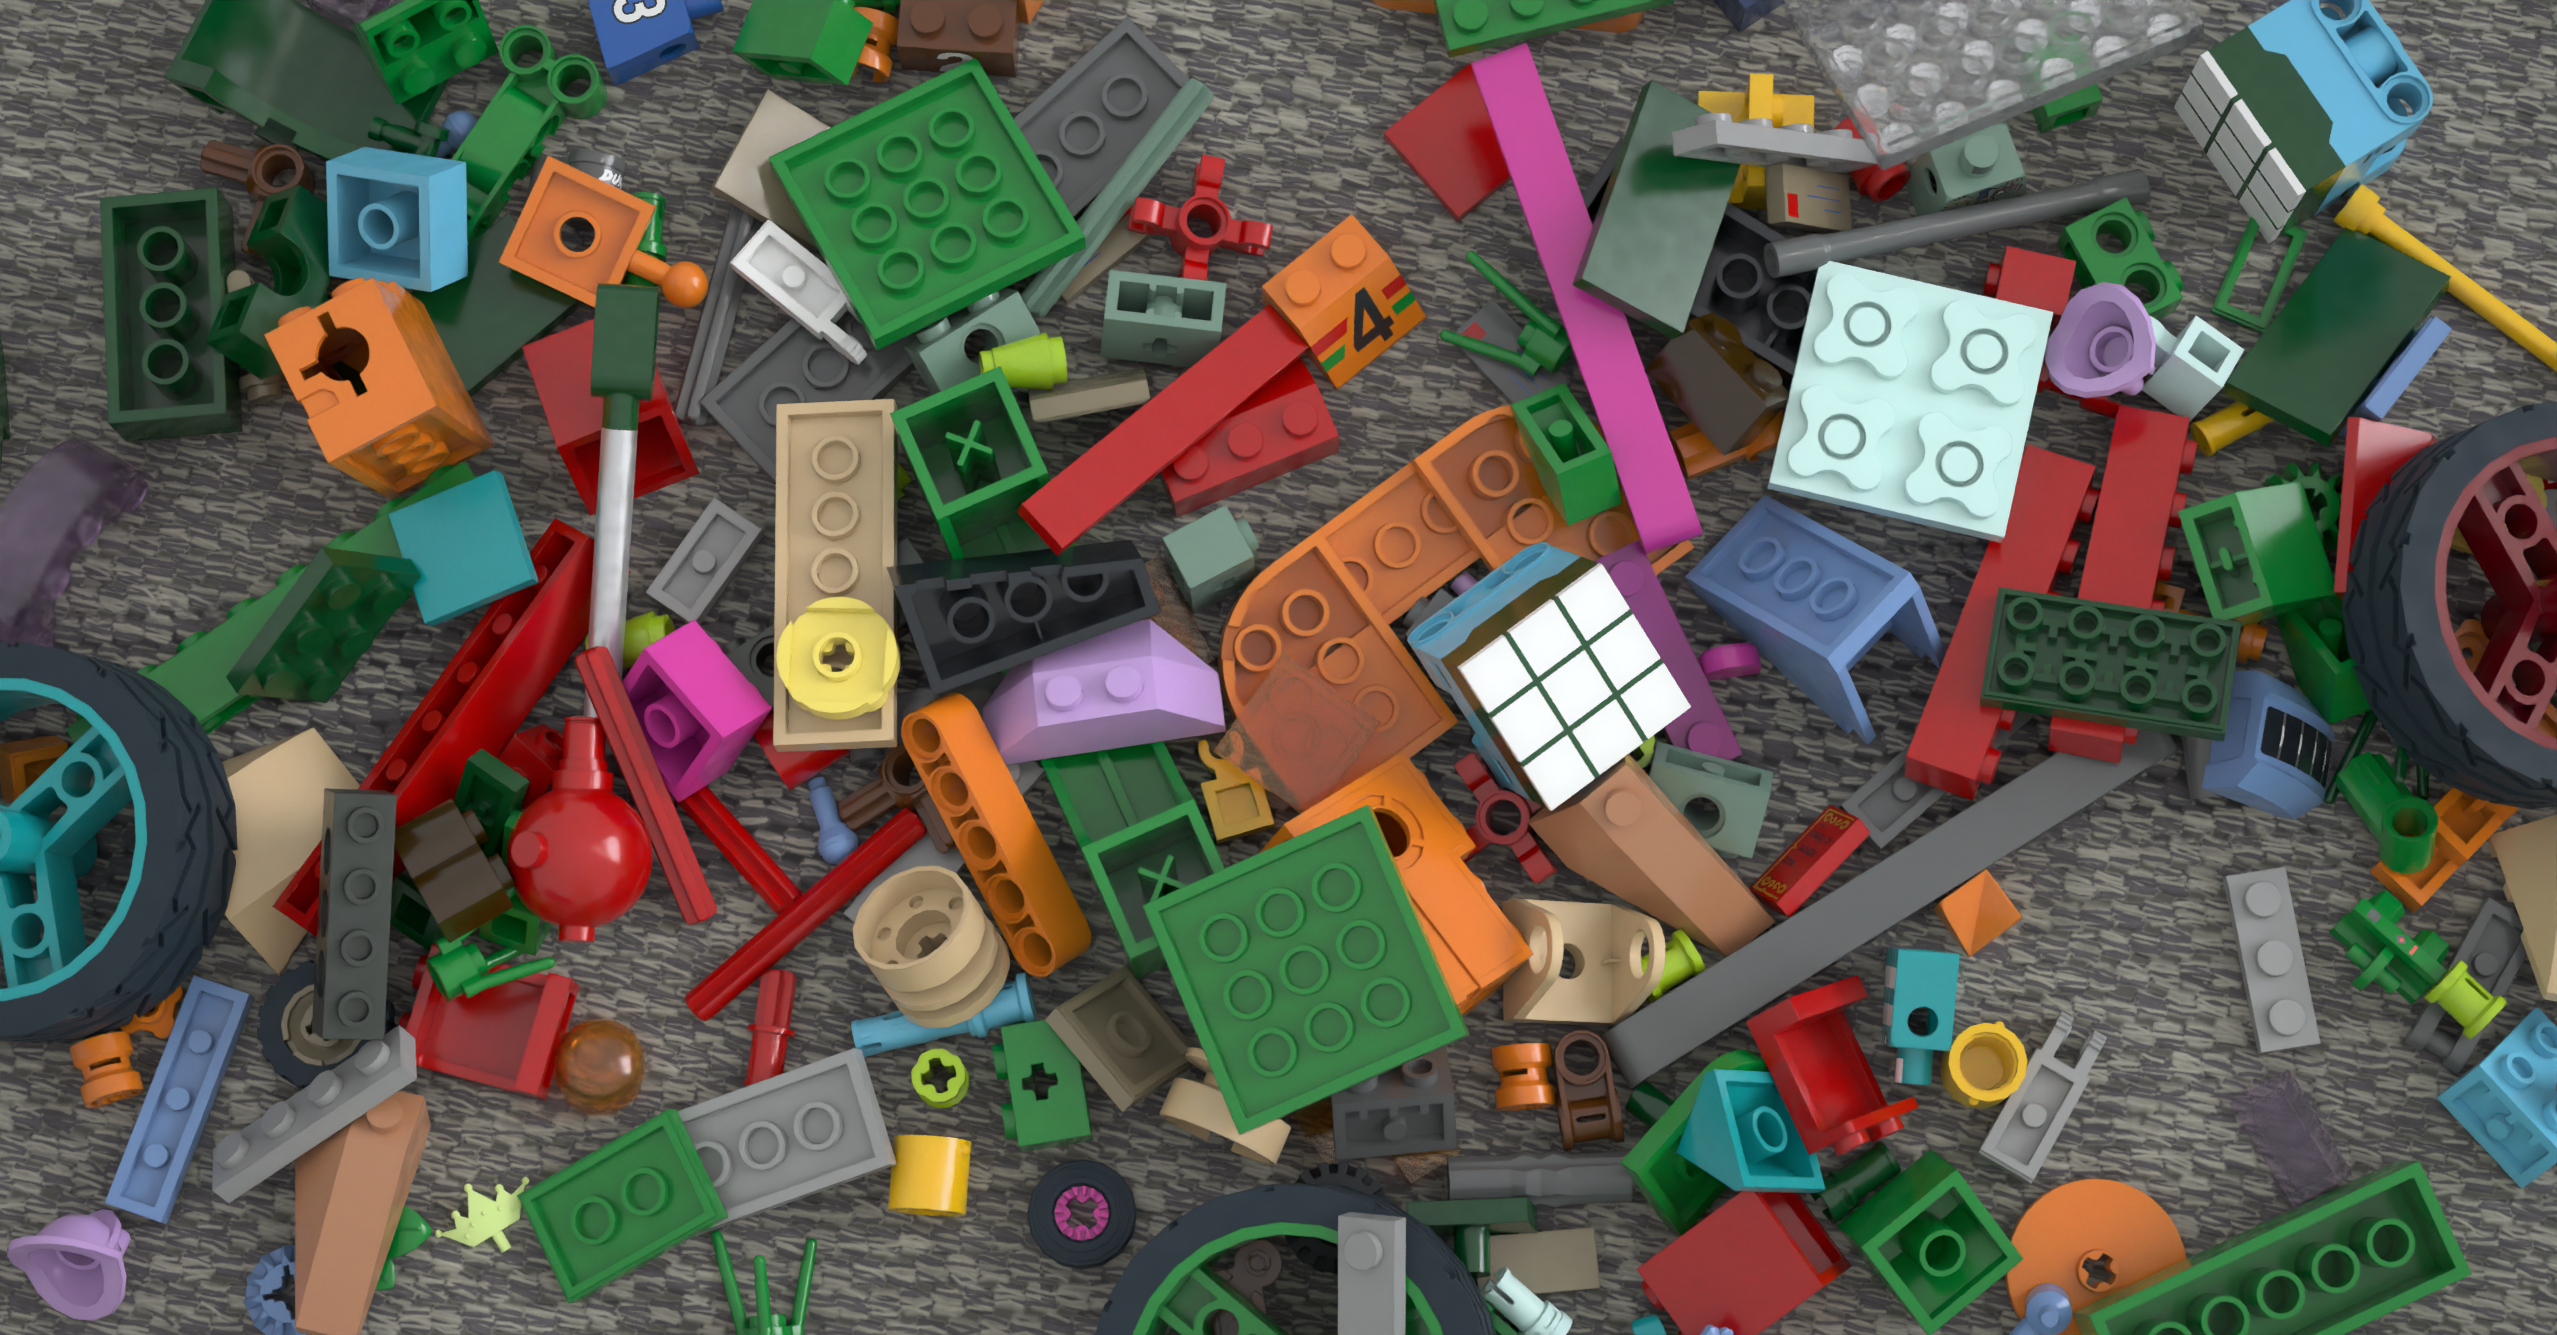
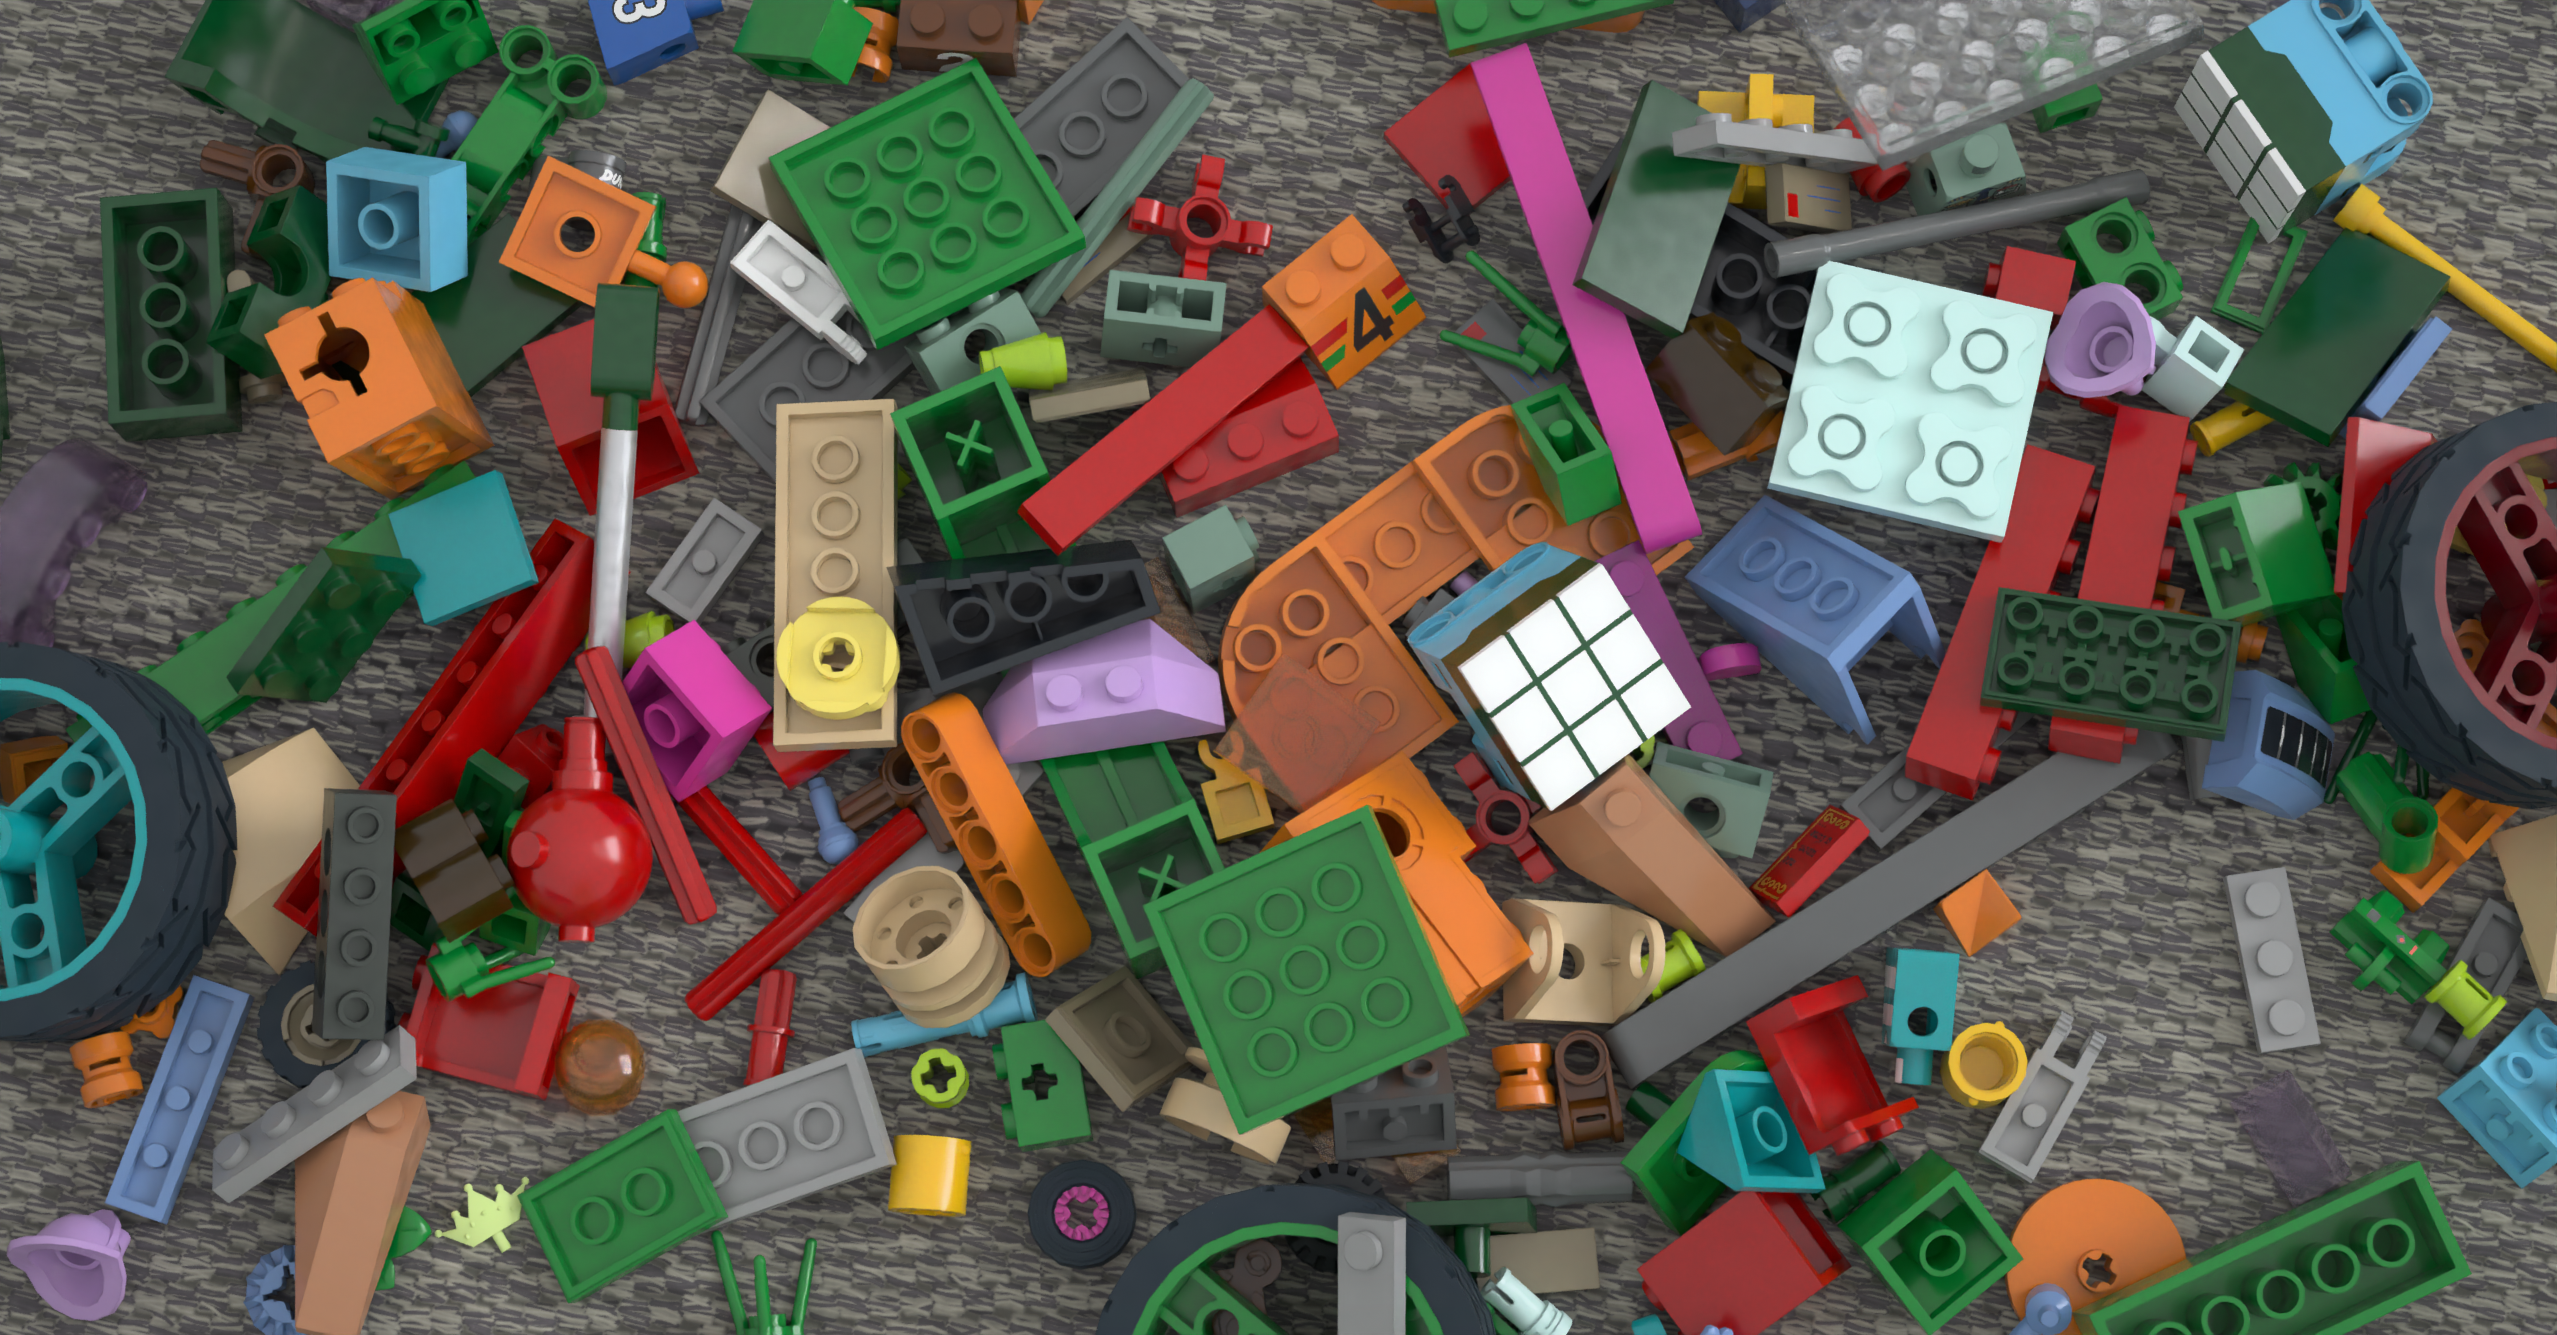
(1457, 213): none -> black piece

